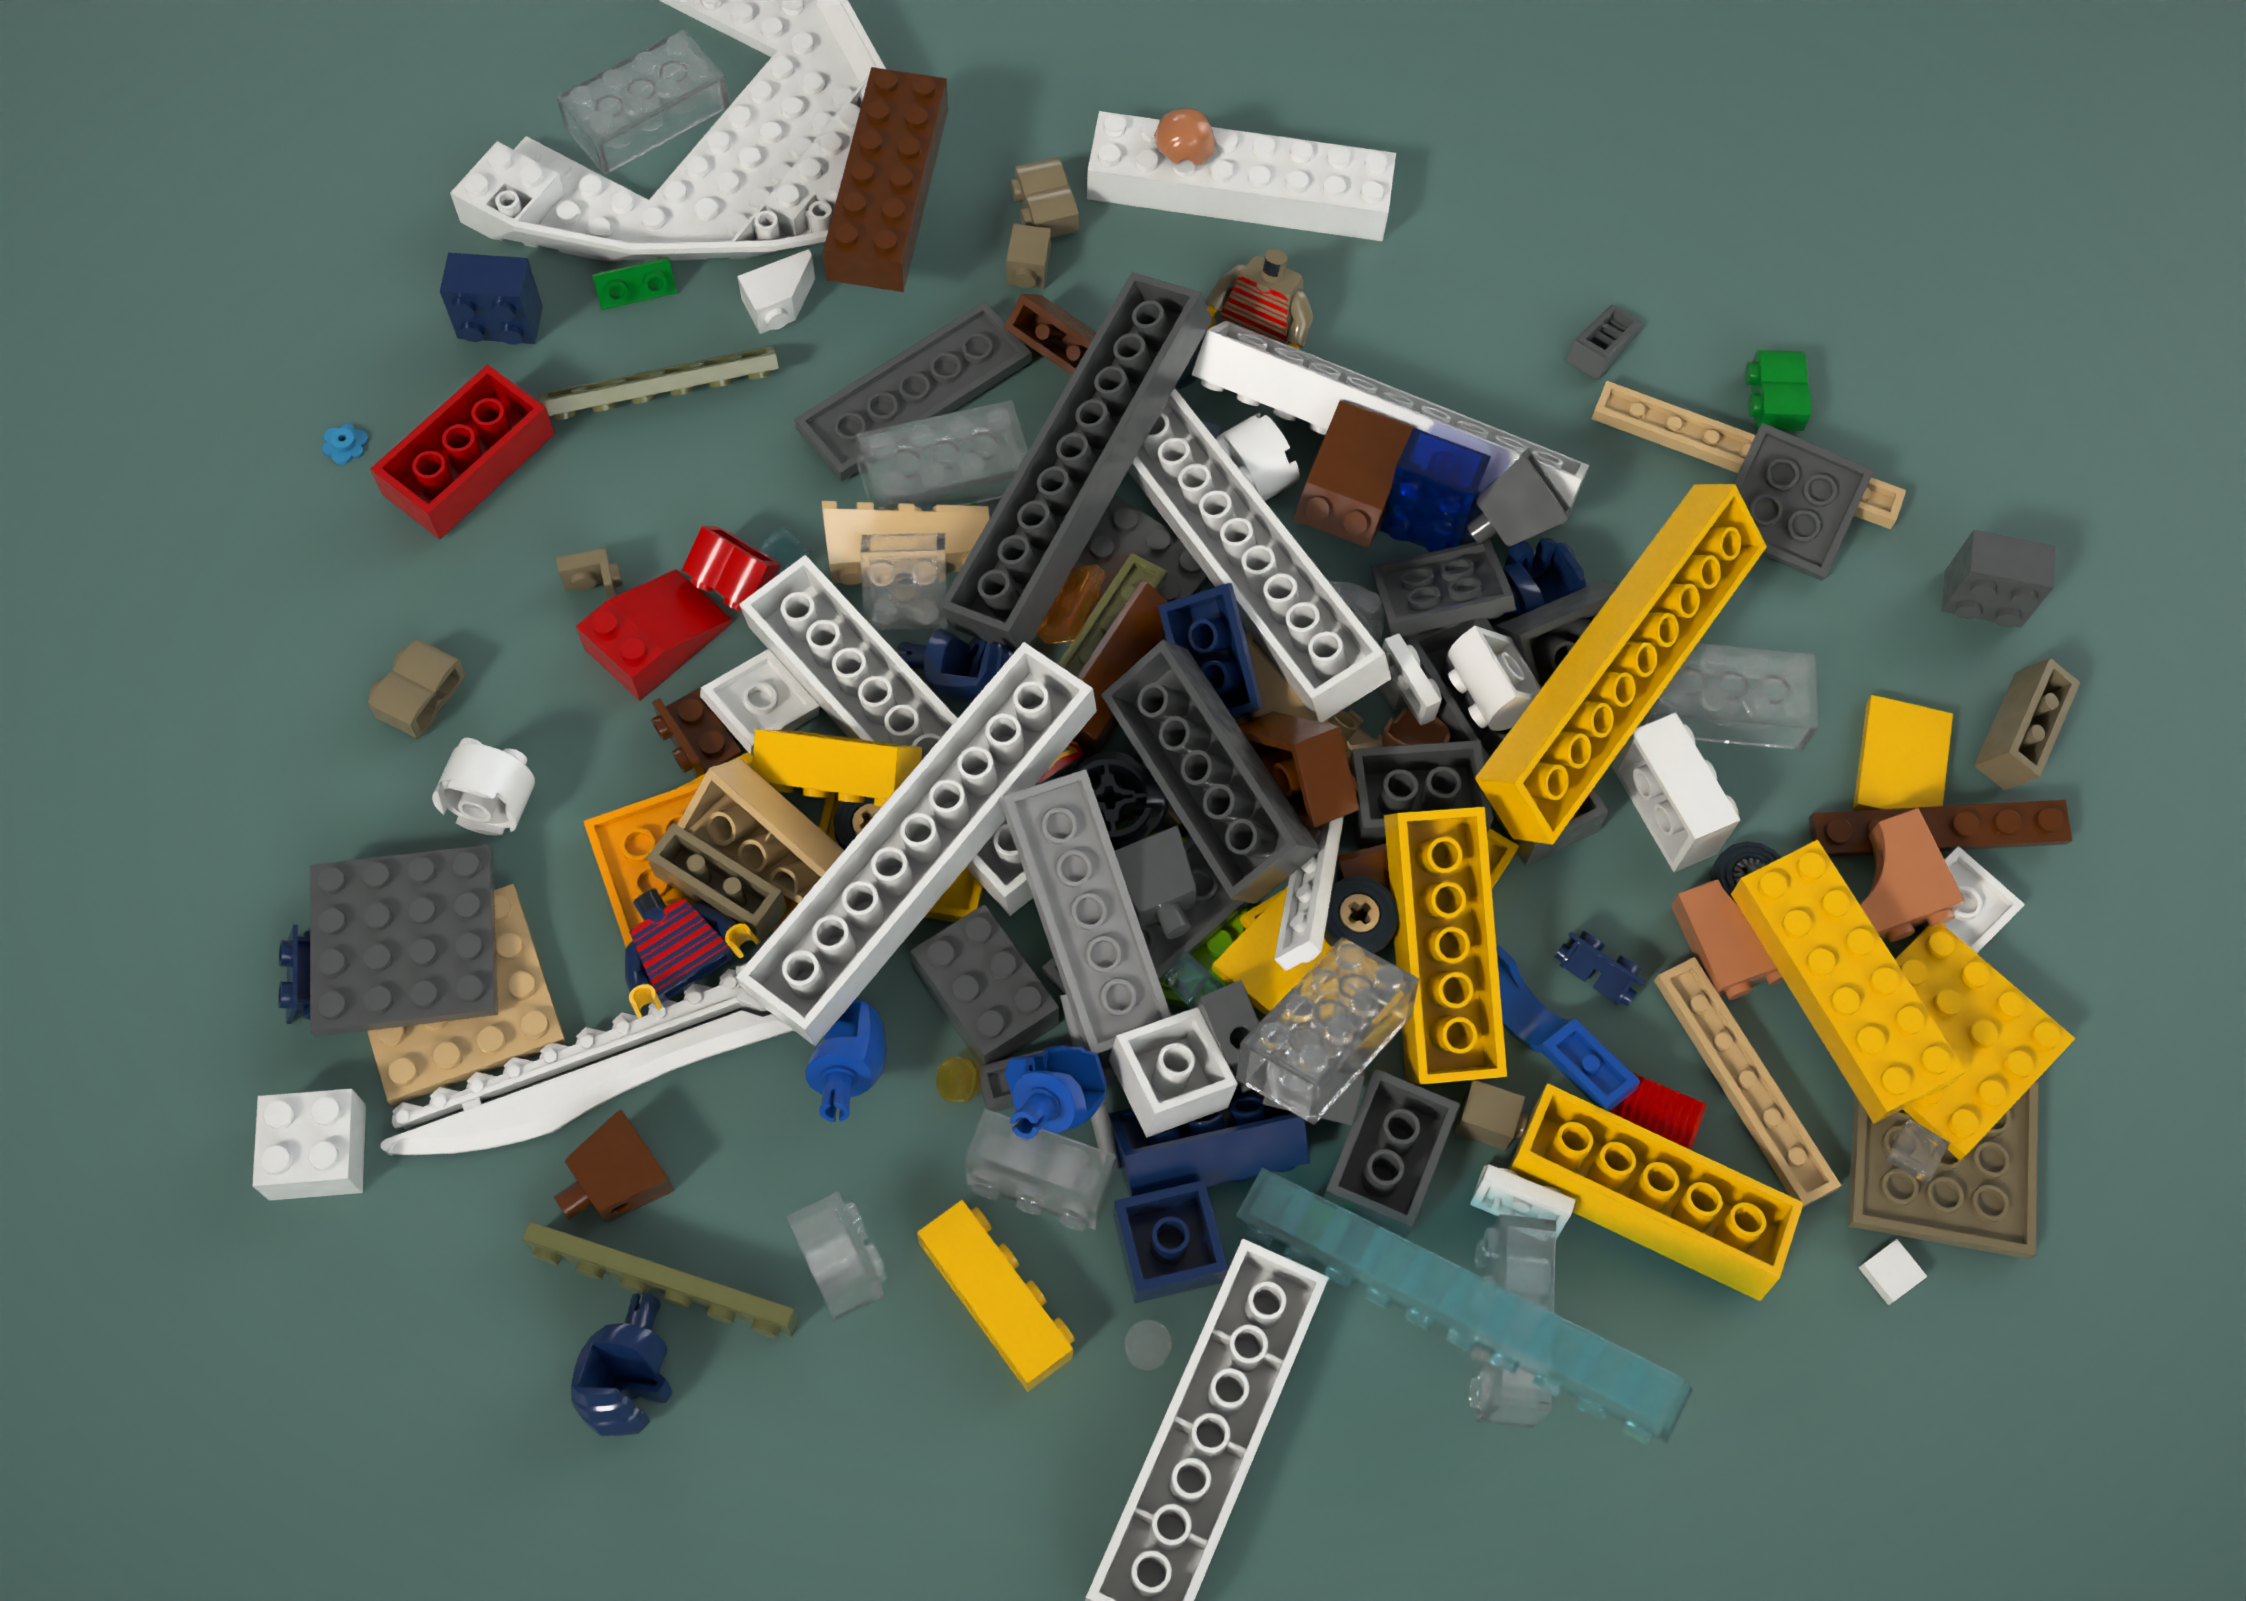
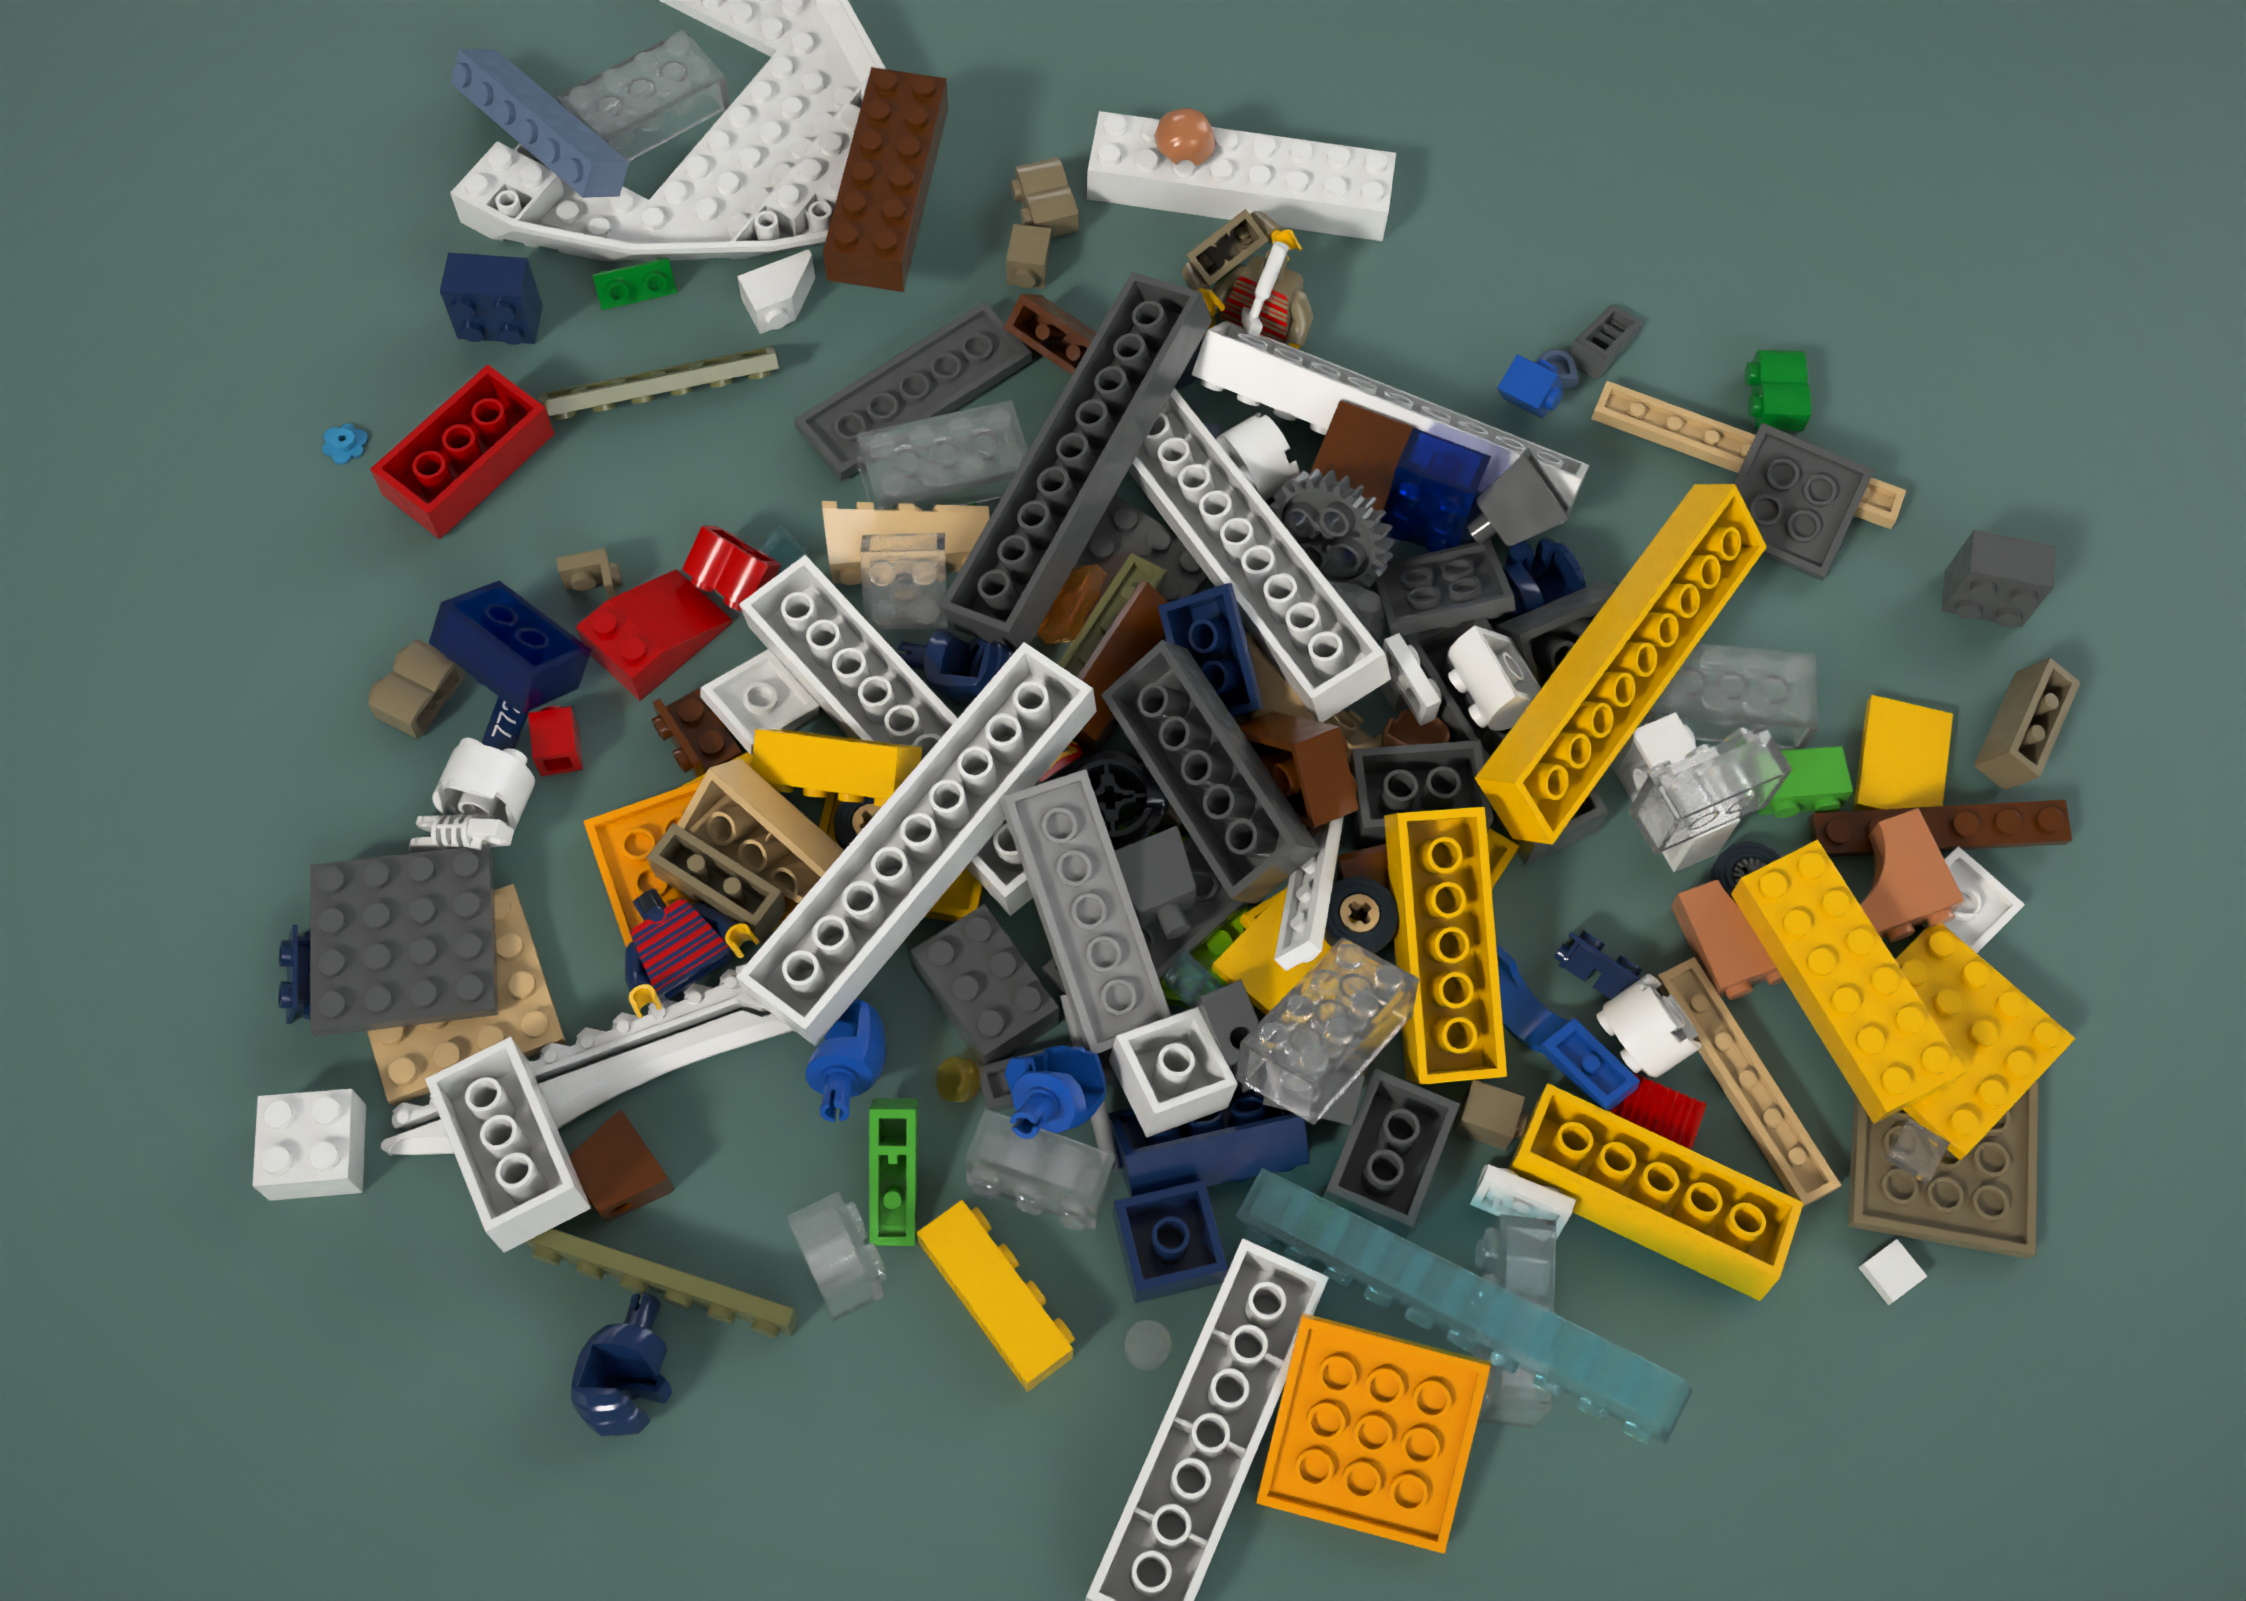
(461, 831): none -> white hinge
(503, 726): none -> dark blue sticker
(507, 1145): none -> white brick
(509, 646): none -> clear blue brick
(539, 123): none -> sand blue brick
(555, 740): none -> red brick
(893, 1171): none -> bright green slope
(1229, 248): none -> dark tan torso
(1264, 288): none -> white piece
(1335, 526): none -> dark grey gear
(1373, 1432): none -> light orange plate
(1532, 386): none -> blue brick
(1566, 367): none -> sand blue tile
(1649, 1027): none -> white brick
(1709, 788): none -> clear brick
(1815, 784): none -> bright green brick

